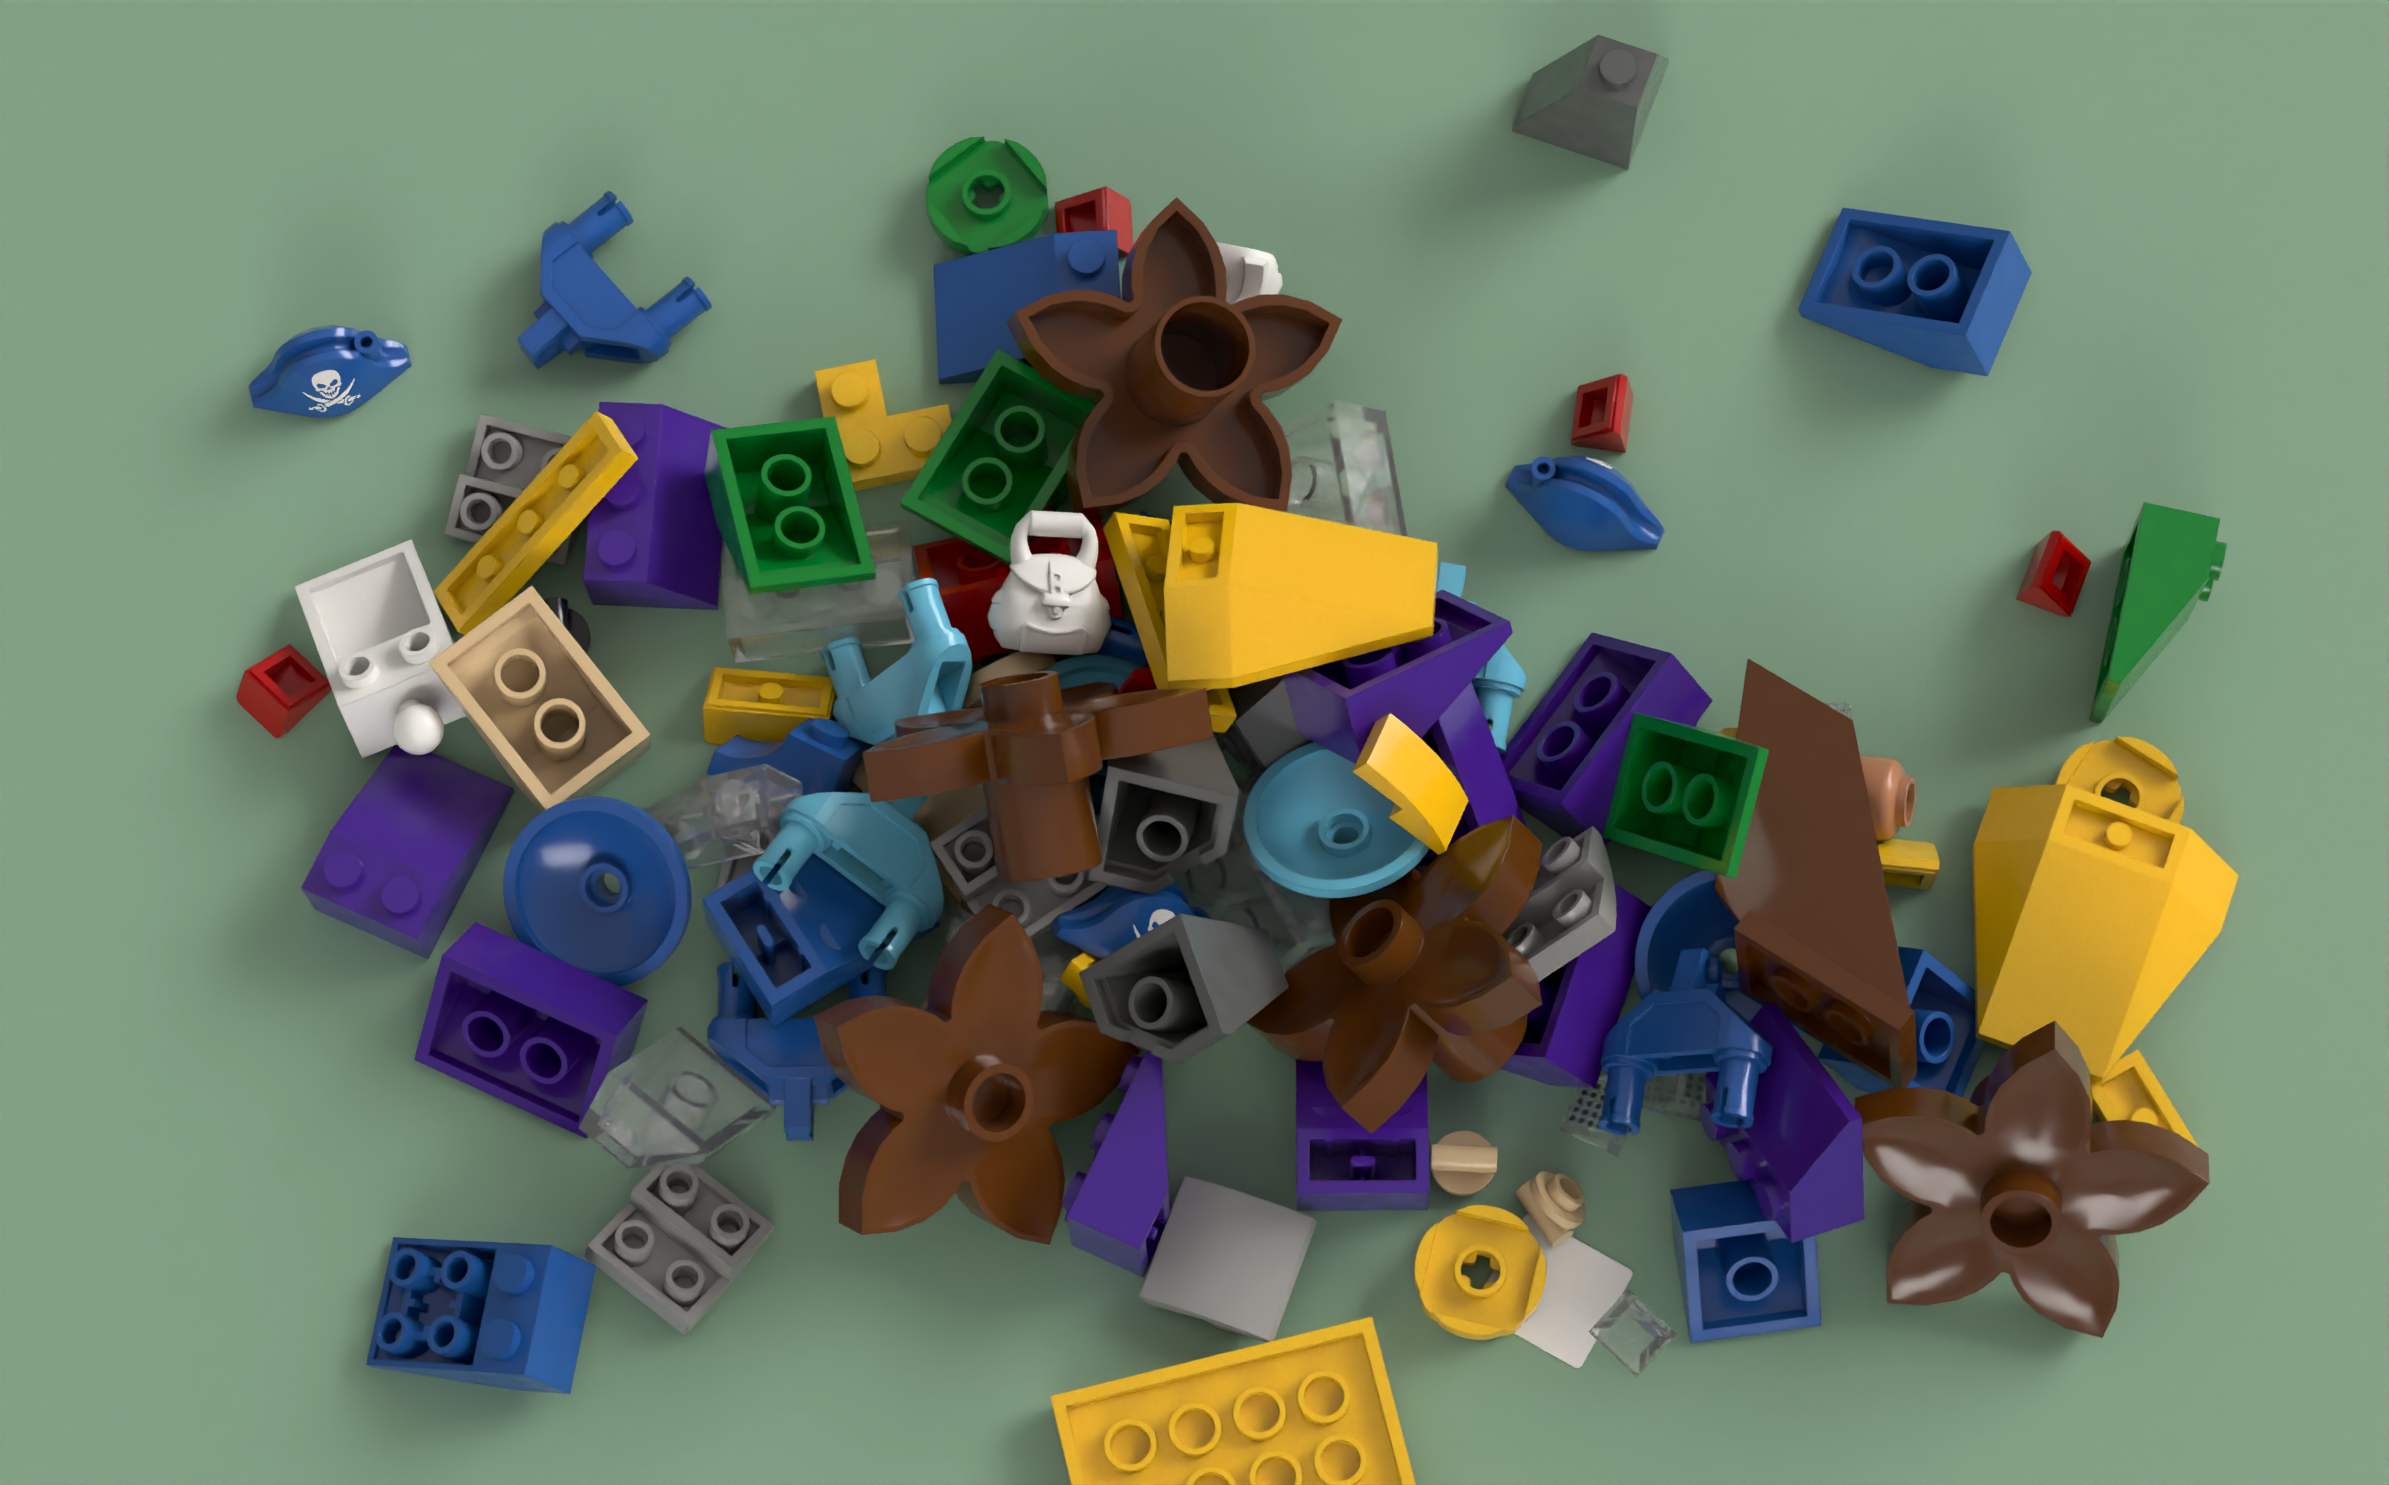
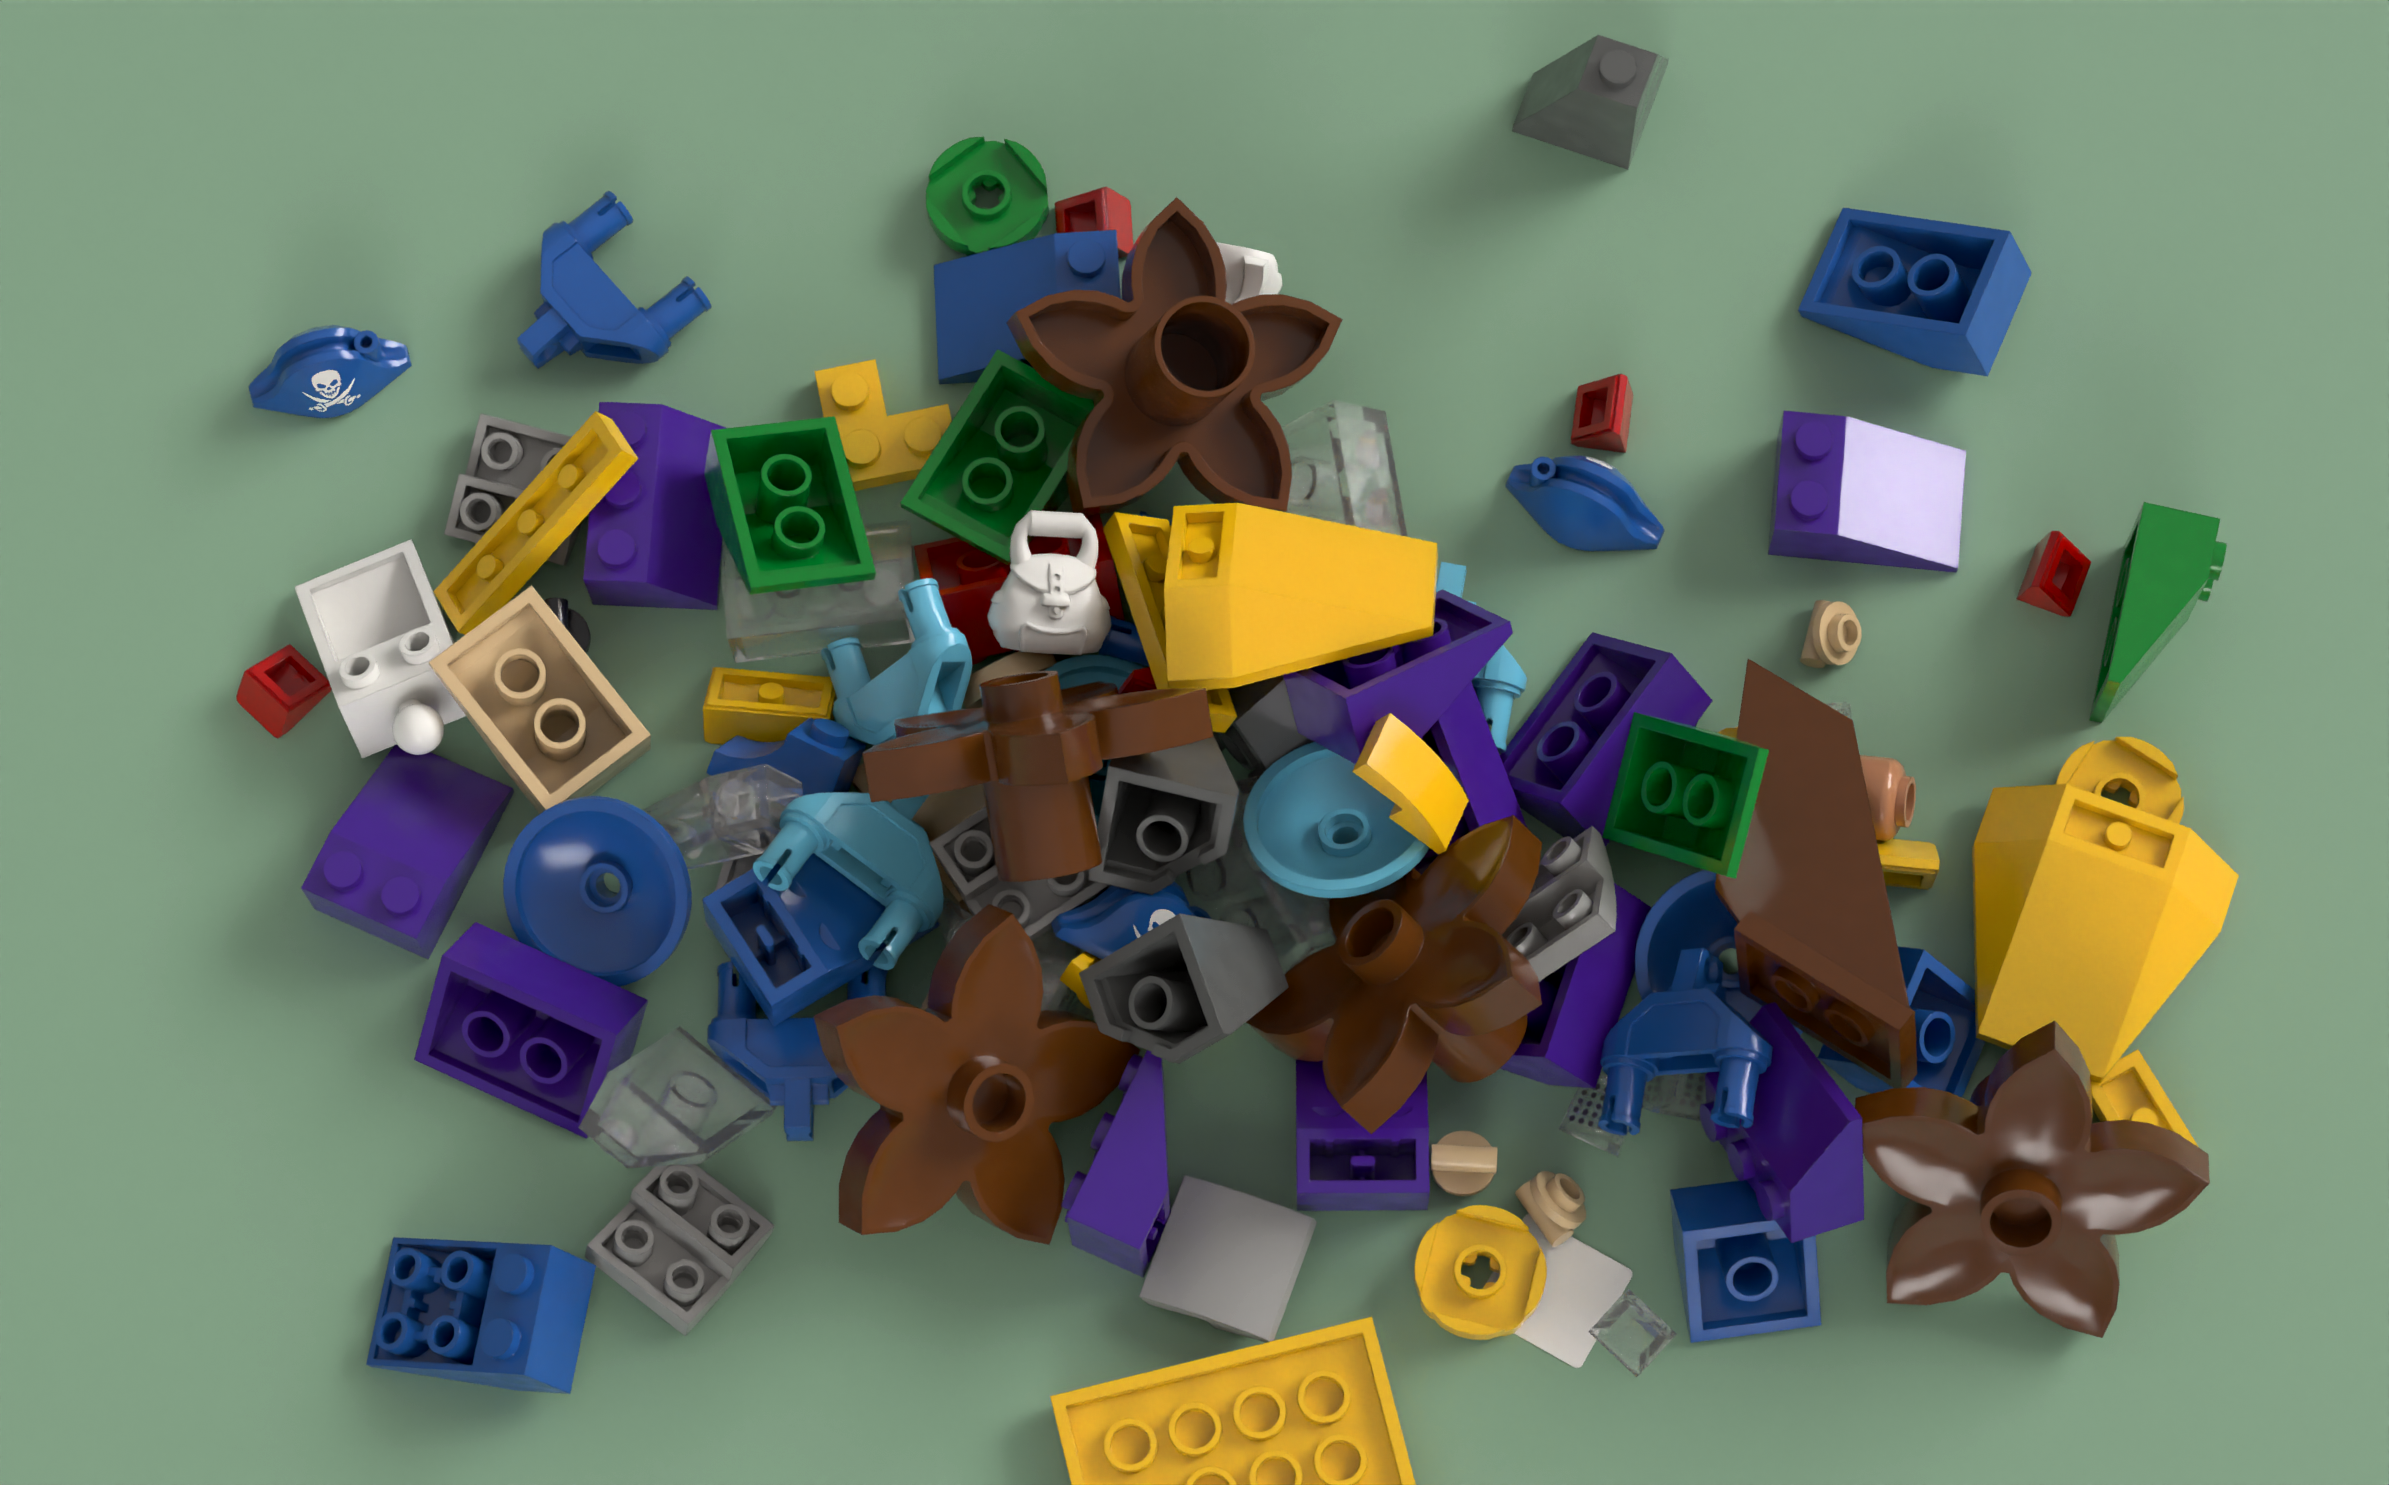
(1831, 635): none -> tan plate
(1865, 494): none -> slope

